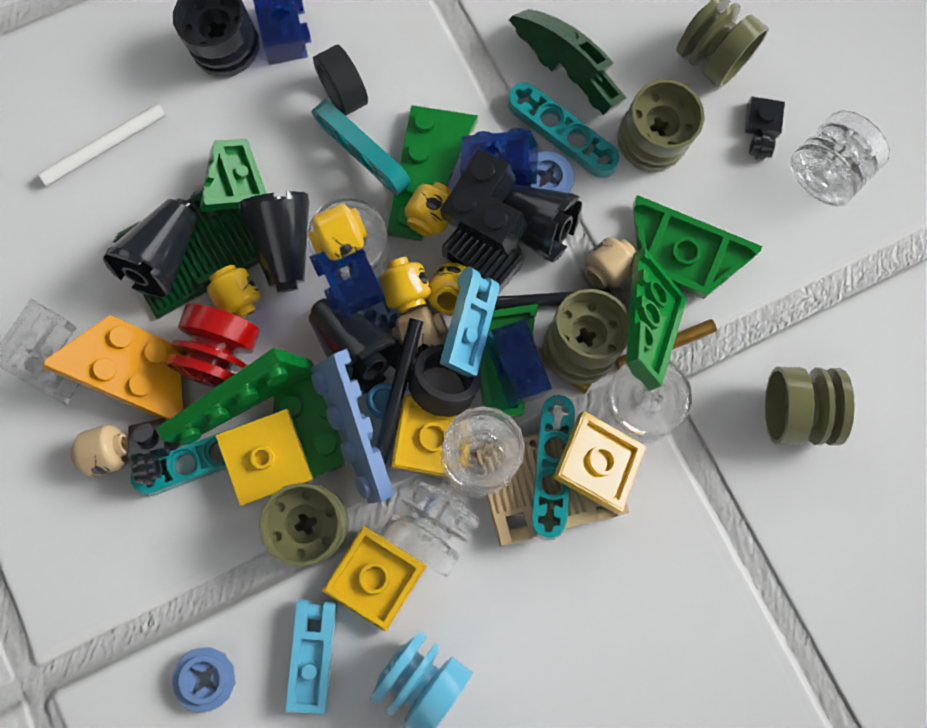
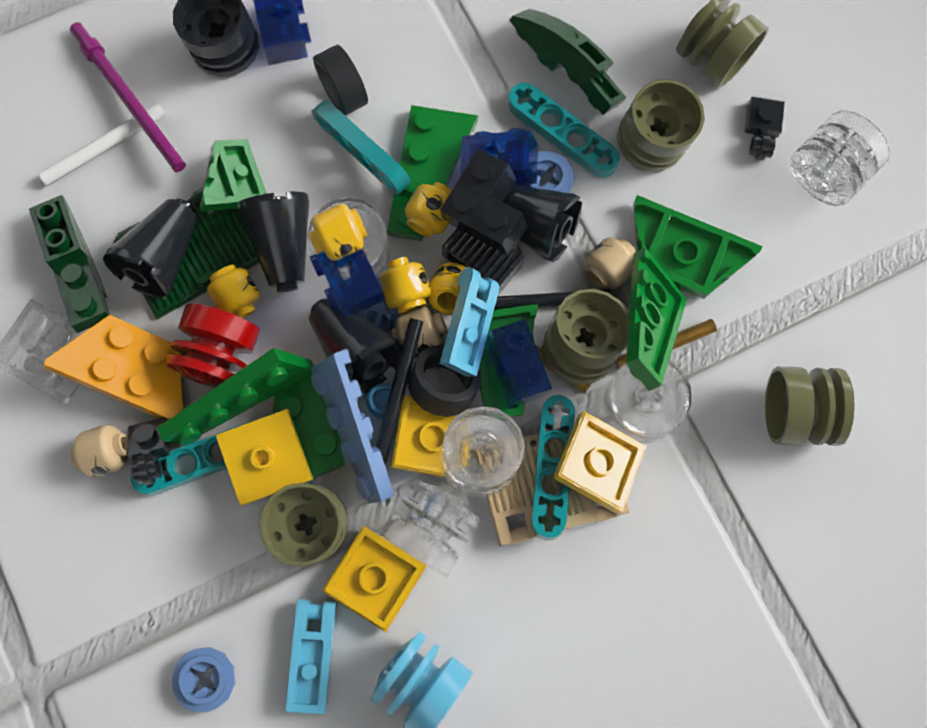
(71, 263): none -> dark green slope
(95, 53): none -> magenta bar

